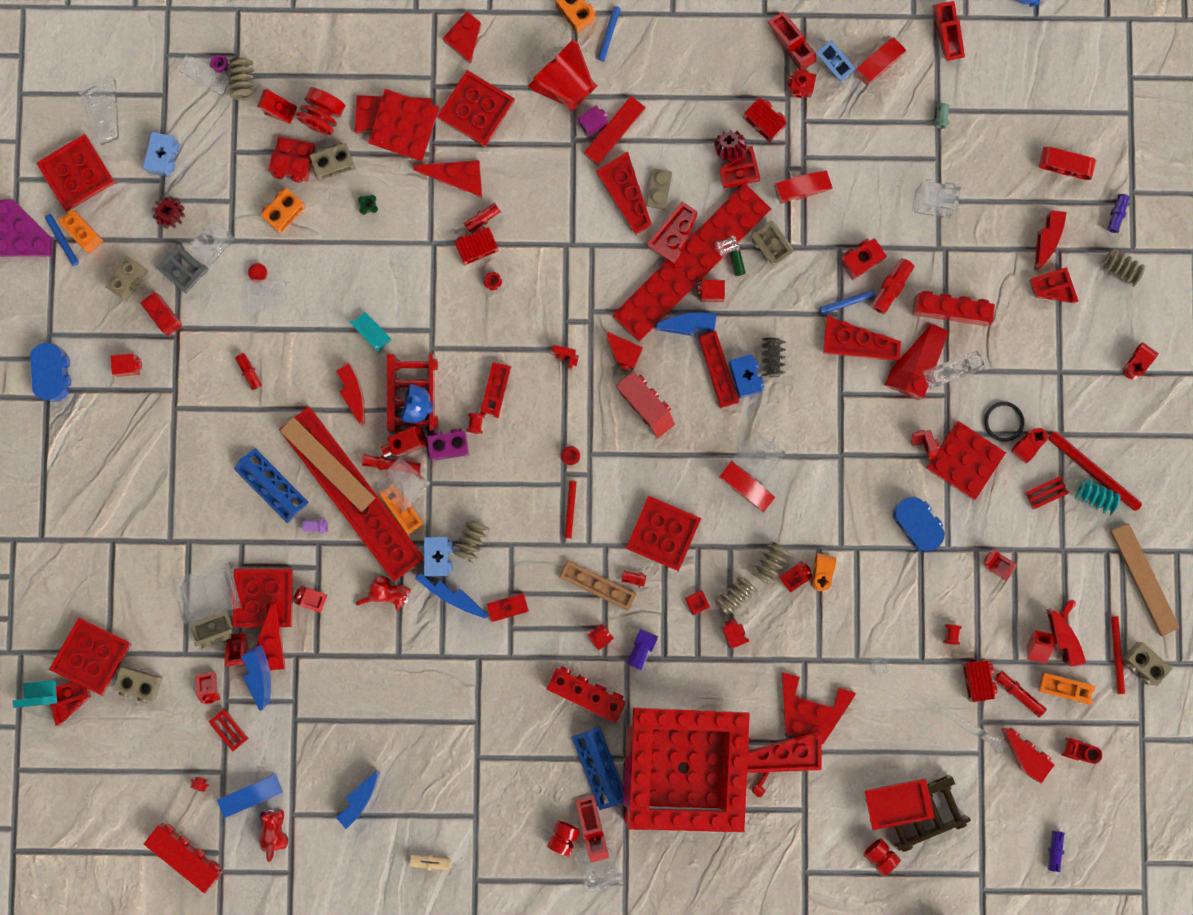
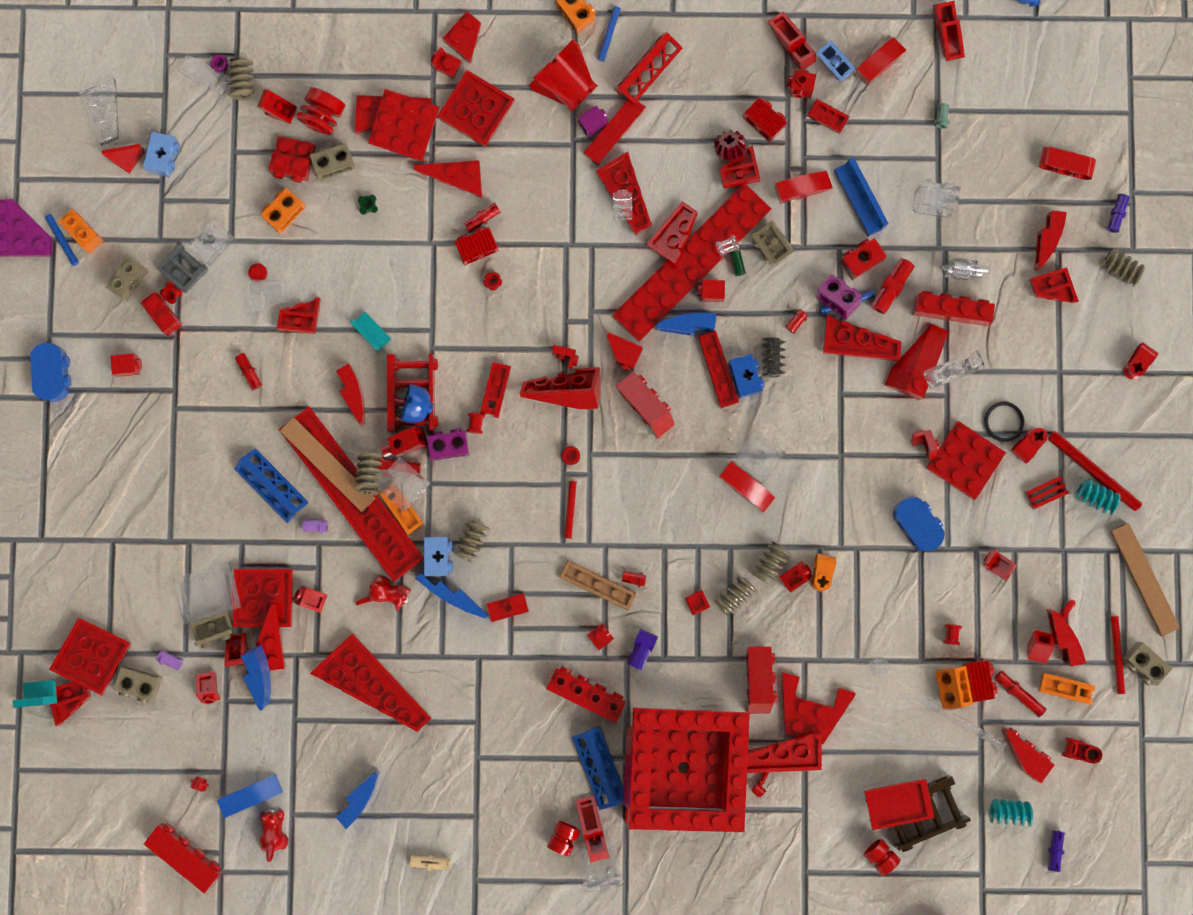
(75, 172): red plate -> none
(125, 157): none -> red slope
(163, 207): dark red gear -> none
(165, 293): none -> red plate
(169, 660): none -> medium lavender pin
(220, 732): red tile -> none
(300, 318): none -> red wing
(365, 678): none -> red wing
(367, 472): none -> dark tan piece
(445, 63): none -> red bracket
(573, 390): none -> red wedge
(622, 205): none -> clear brick
(640, 66): none -> red fence
(659, 189): dark tan plate -> none
(663, 533): red plate -> none
(734, 633): red brick -> none
(760, 680): none -> red wedge
(795, 322): none -> red pin
(828, 116): none -> red plate
(836, 299): none -> magenta brick
(861, 197): none -> blue fence
(954, 683): none -> orange brick
(963, 269): none -> clear piece
(1011, 810): none -> teal piece

